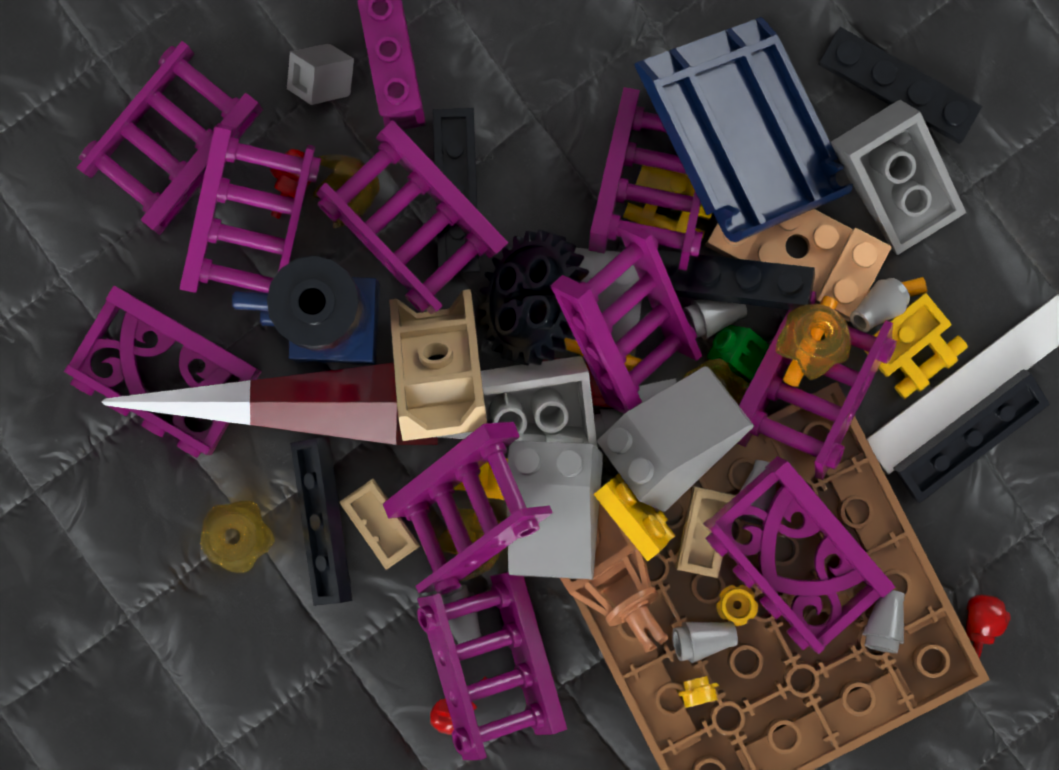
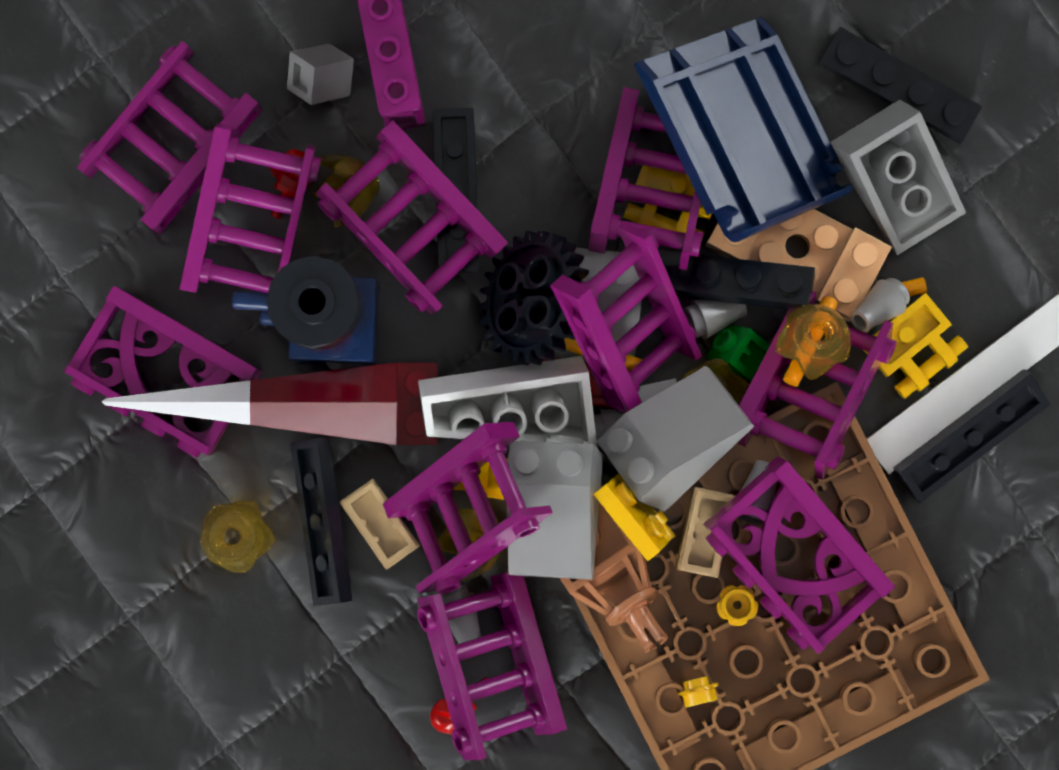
(442, 393): tan piece -> none
(701, 639): light grey cone -> none
(886, 623): light grey cone -> none
(985, 620): red piece -> none

